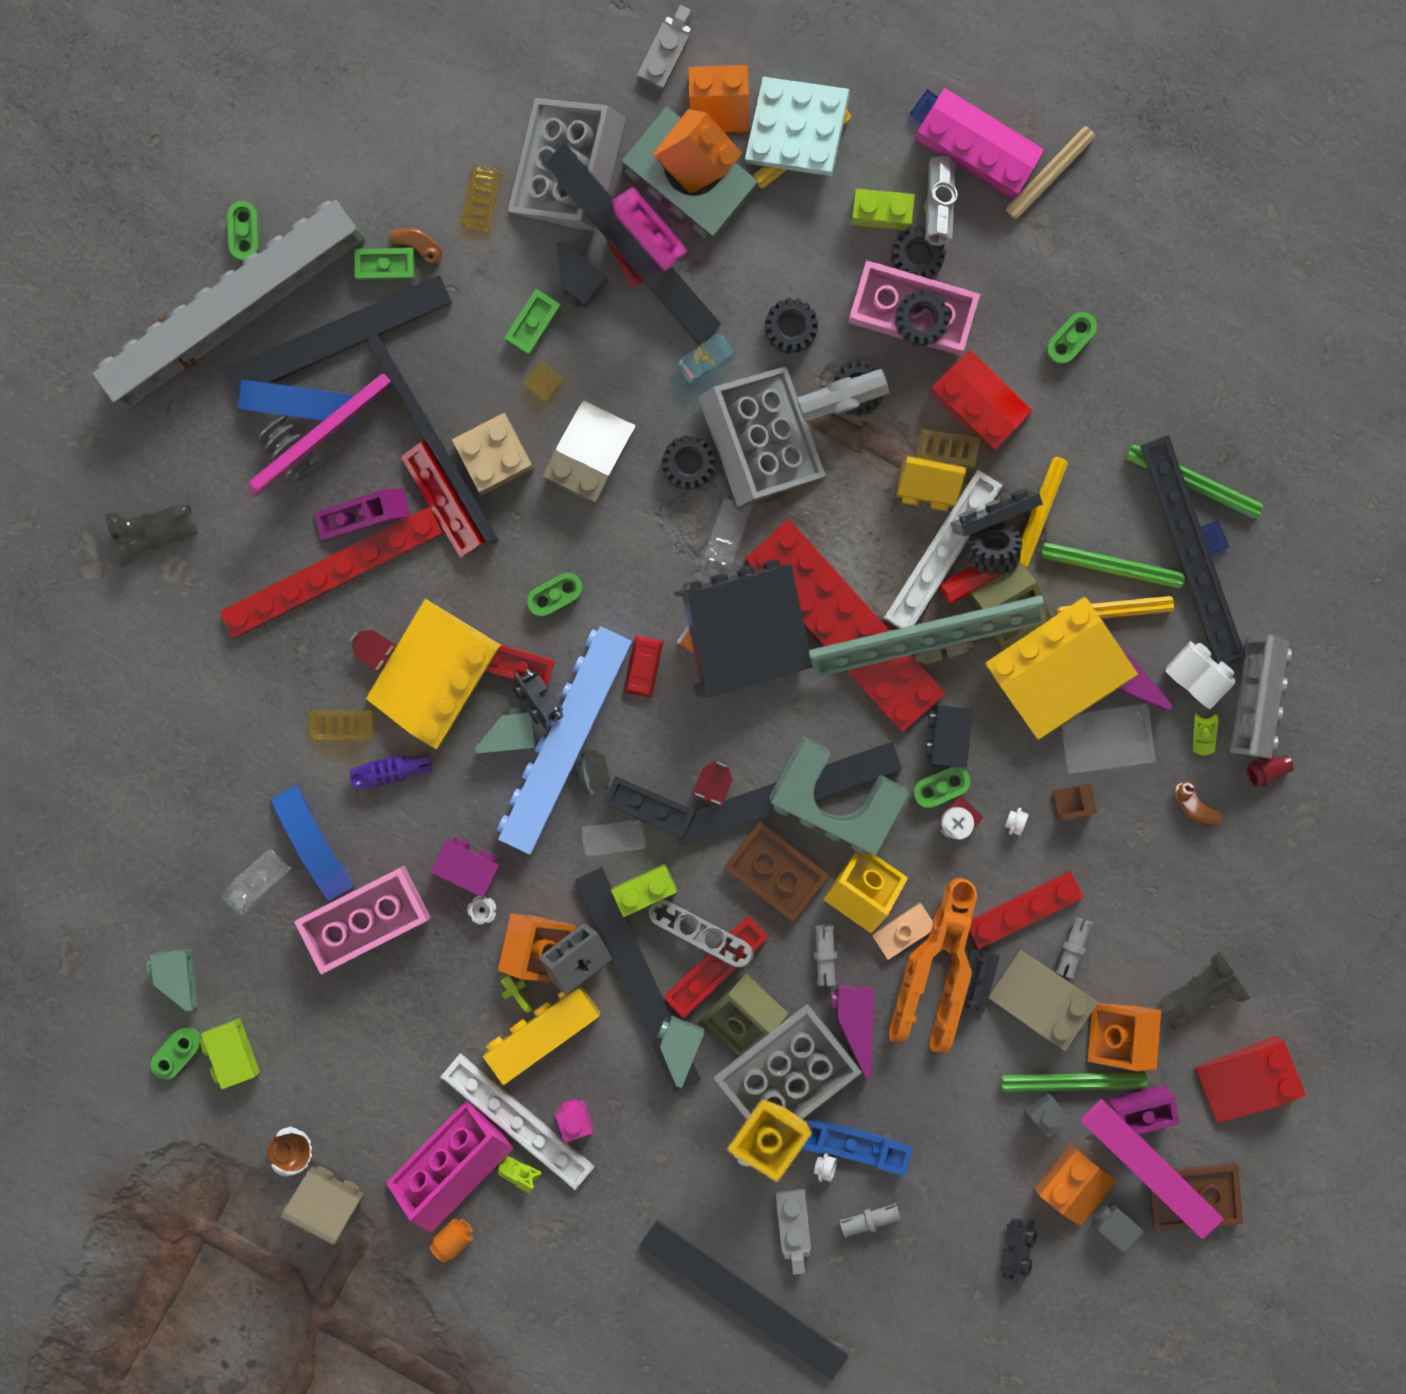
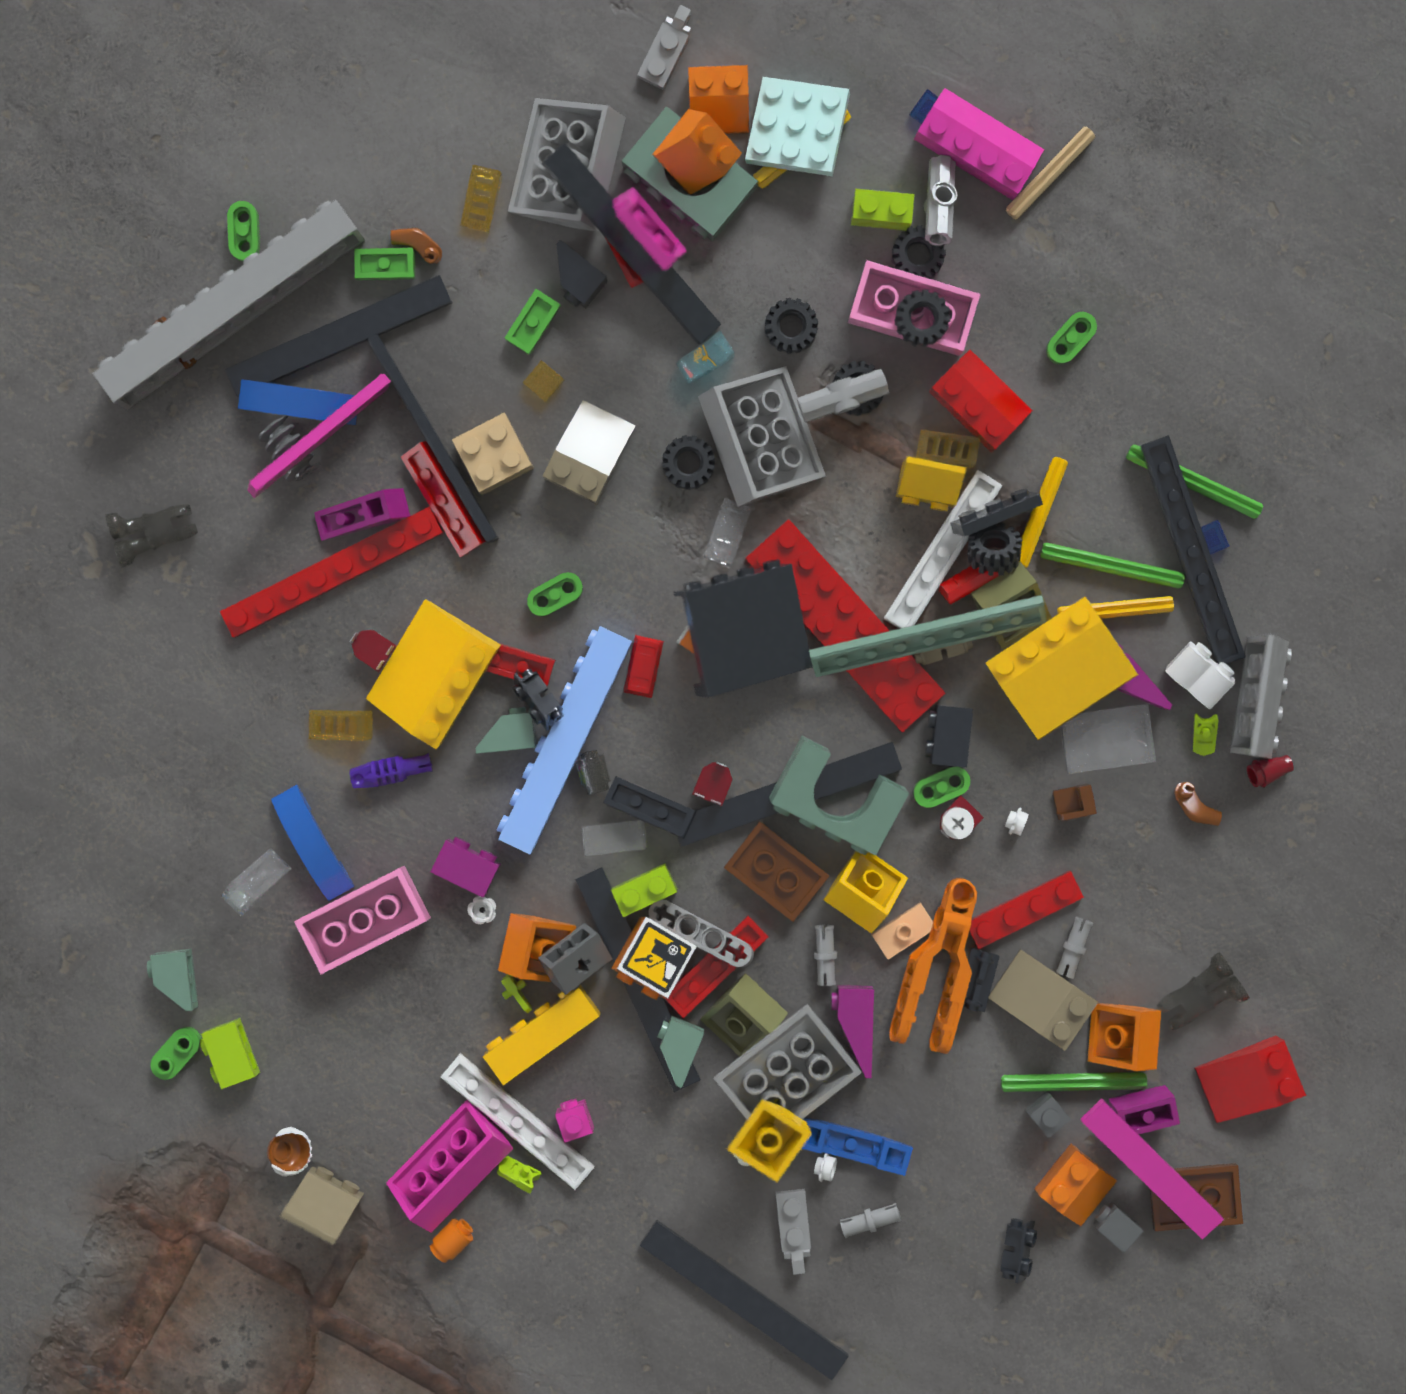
(653, 958): none -> piece

